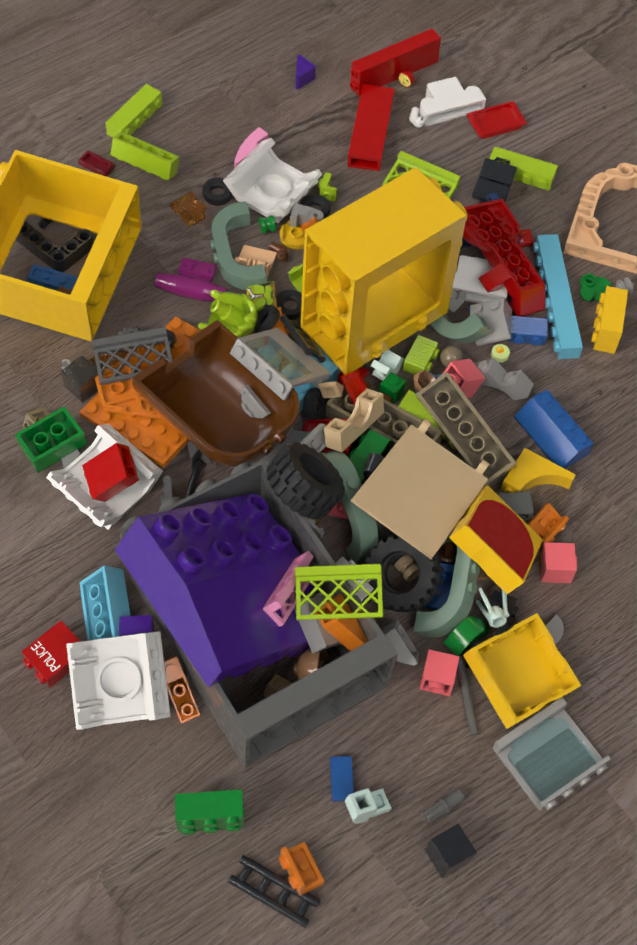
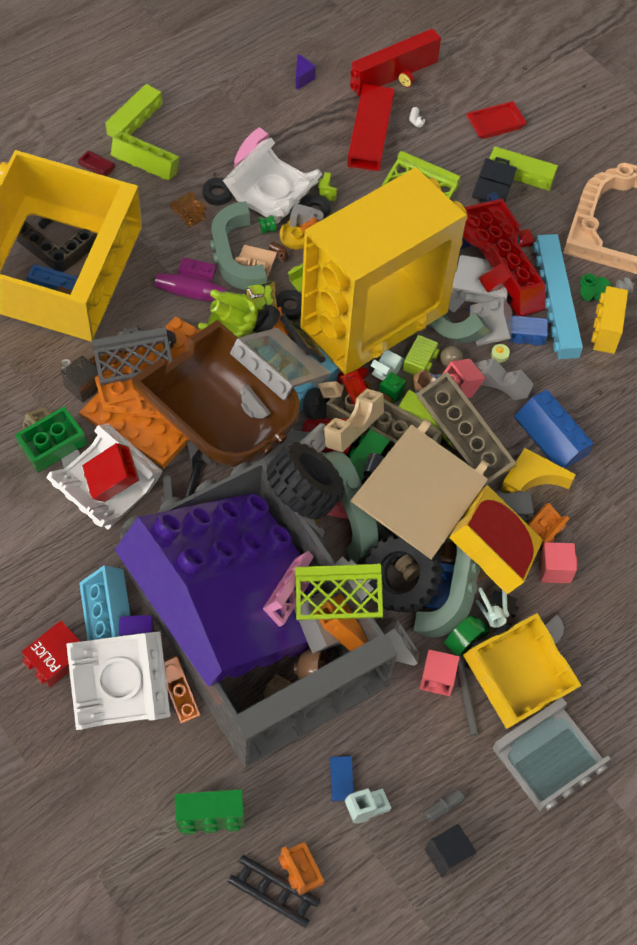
(448, 101): white brick -> none

